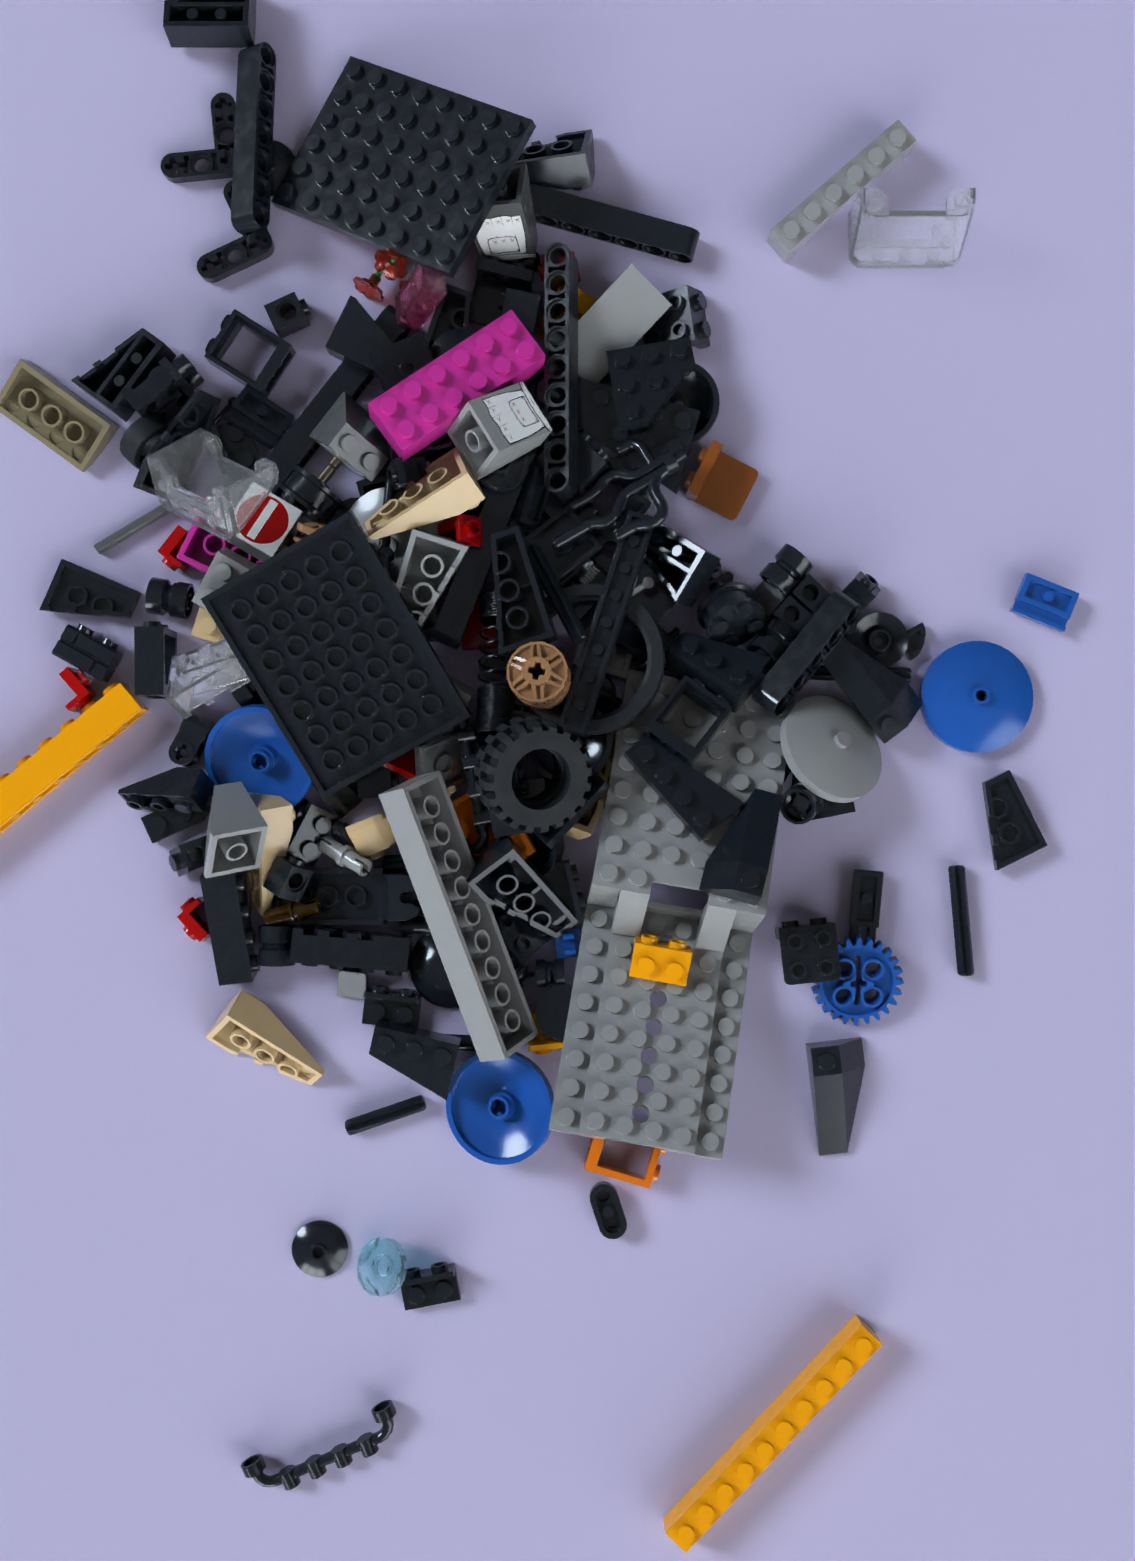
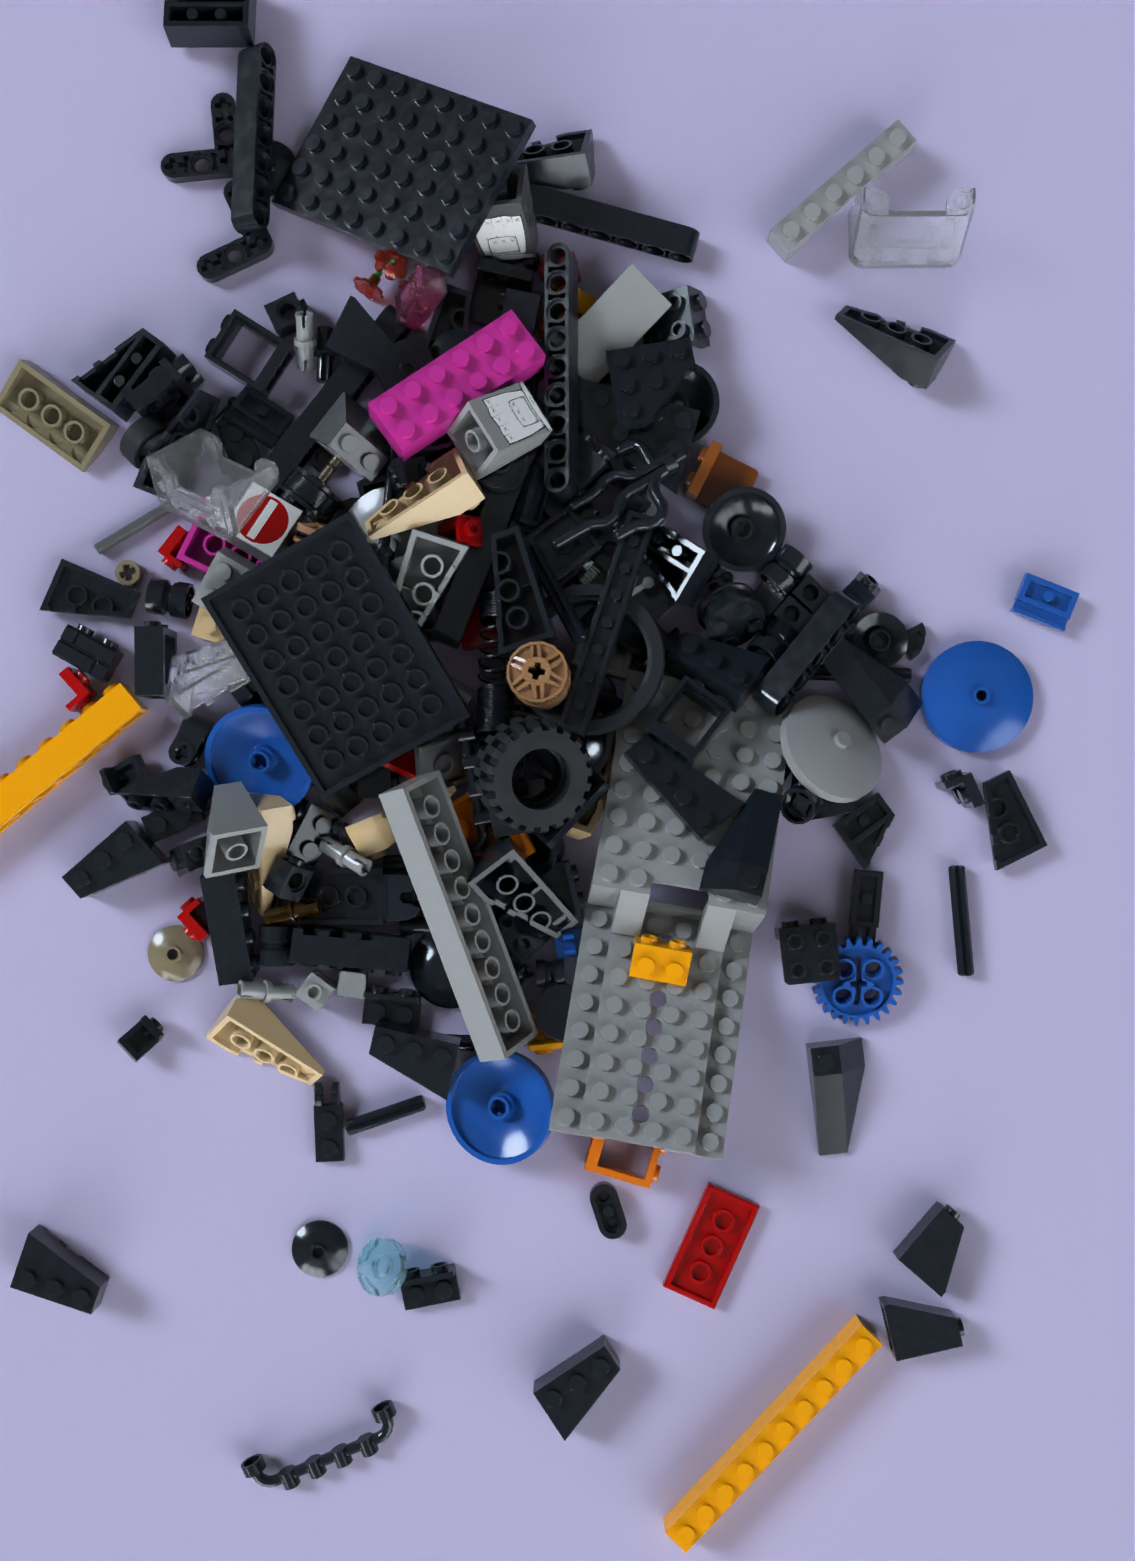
(58, 1274): none -> black wedge
(115, 860): none -> black wedge
(124, 774): none -> black bracket
(136, 577): none -> dark tan bush
(141, 1038): none -> black bracket
(189, 954): none -> dark tan dish
(265, 991): none -> light grey pin
(305, 341): none -> light grey pin
(316, 989): none -> light grey brick
(320, 458): none -> black tile
(324, 360): none -> black axle
(329, 1125): none -> black hinge
(576, 1384): none -> black wedge
(711, 1245): none -> red tile
(762, 531): none -> black dish
(865, 828): none -> black wing
(905, 351): none -> black wedge
(919, 1328): none -> black slope
(932, 1246): none -> black slope
(964, 790): none -> black bracket

